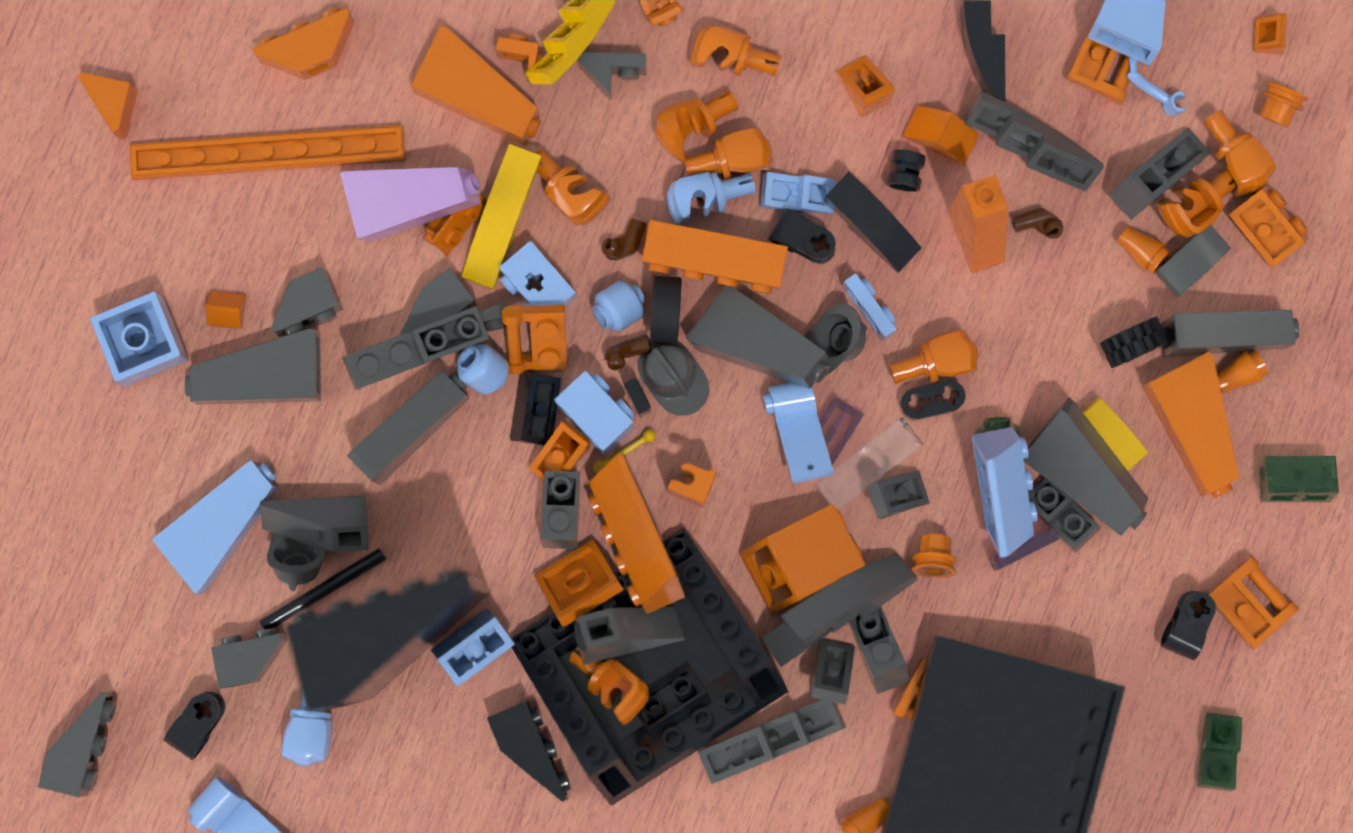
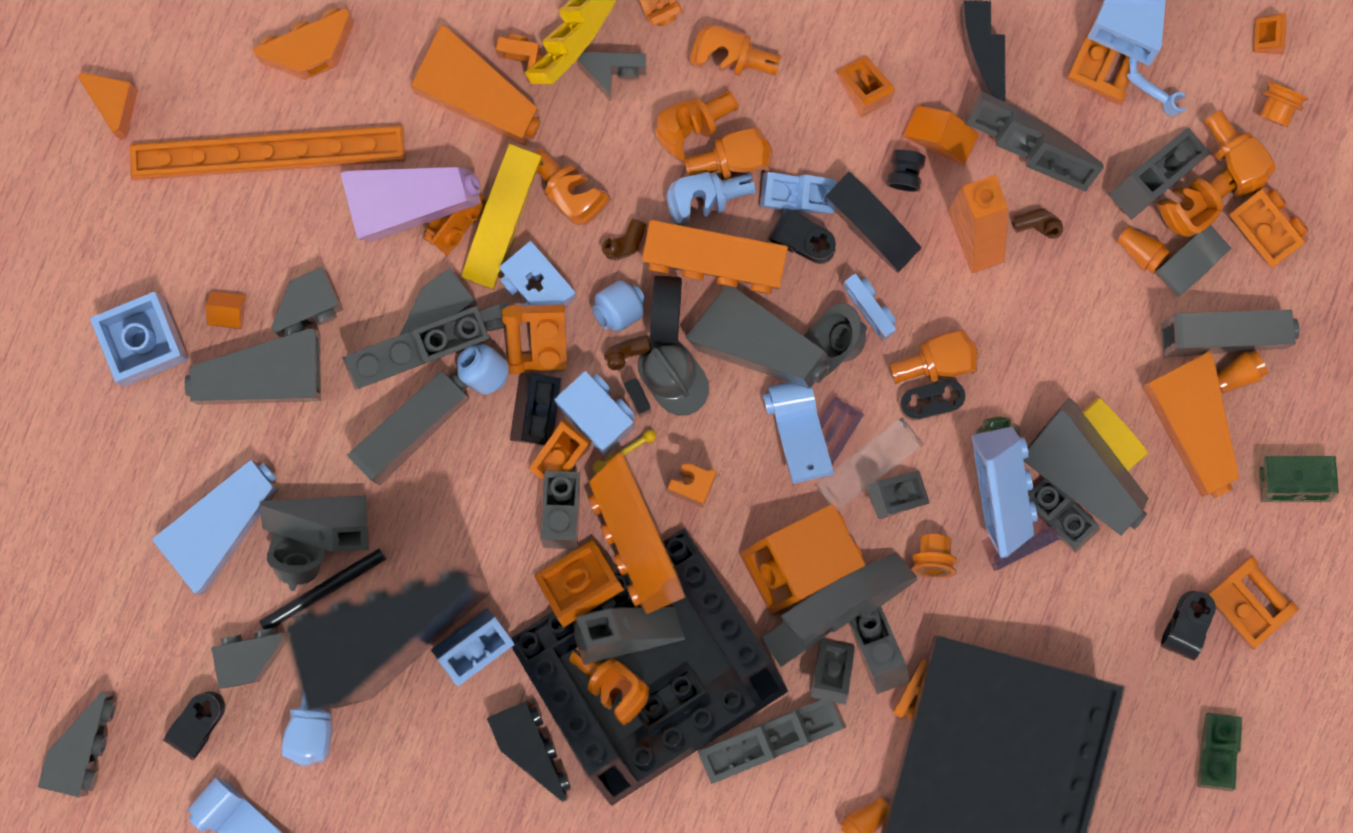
(1134, 342): black tyre -> none

